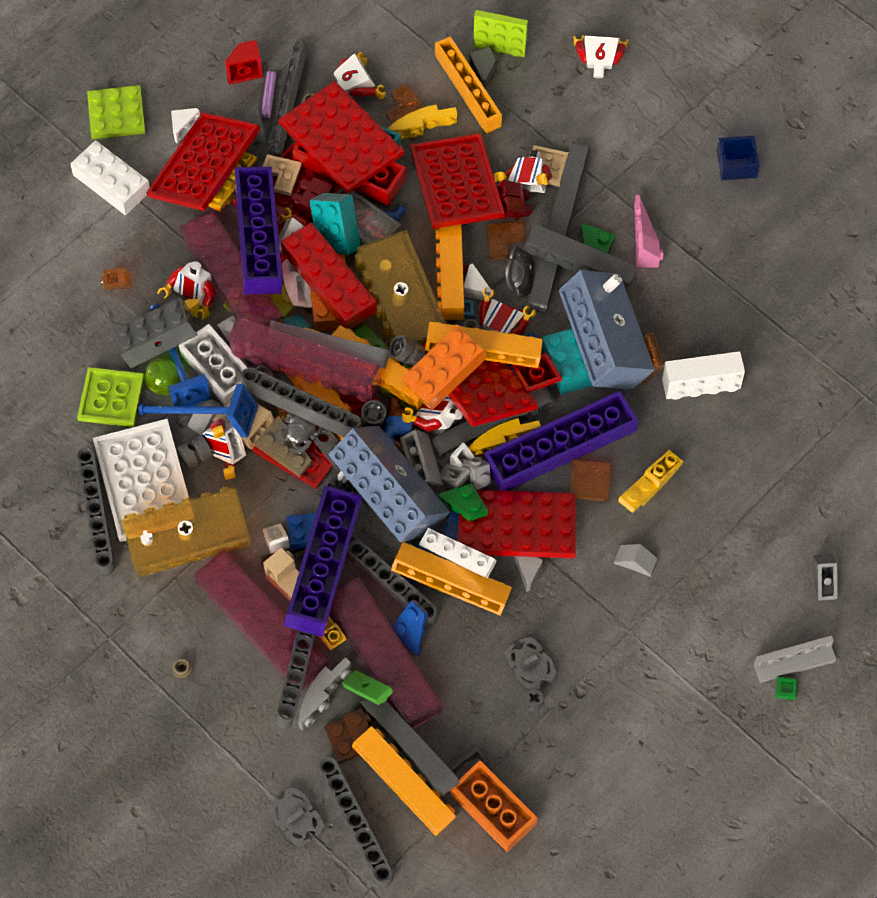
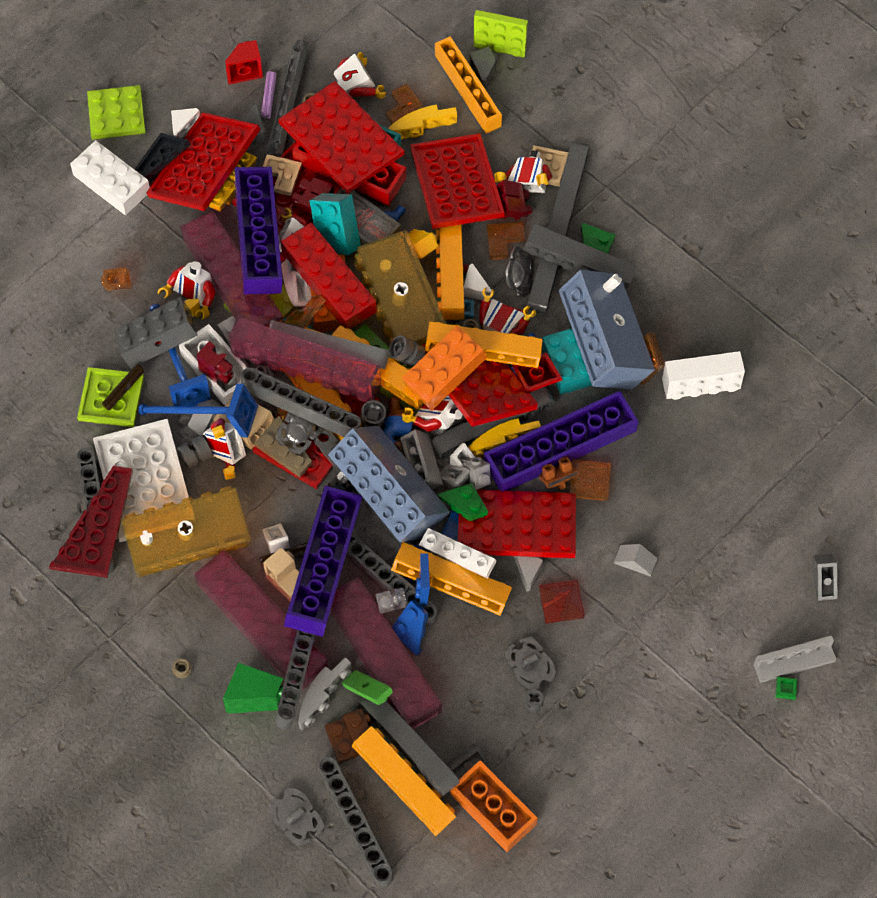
(95, 534): none -> dark red wing
(122, 387): none -> dark brown axle
(160, 374): clear neon green cylinder -> none
(161, 154): none -> black wing
(214, 365): none -> dark red hips
(252, 691): none -> green slope
(299, 530): blue wing -> none
(303, 317): none -> clear orange plate
(332, 635): yellow slope -> none
(391, 600): none -> clear brick
(422, 583): none -> blue wing
(423, 242): none -> yellow brick
(558, 475): none -> dark orange hips
(561, 601): none -> clear red tile
(600, 52): white torso -> none
(647, 244): bright pink wedge -> none
(651, 482): yellow slope -> none
(737, 157): clear blue piece -> none

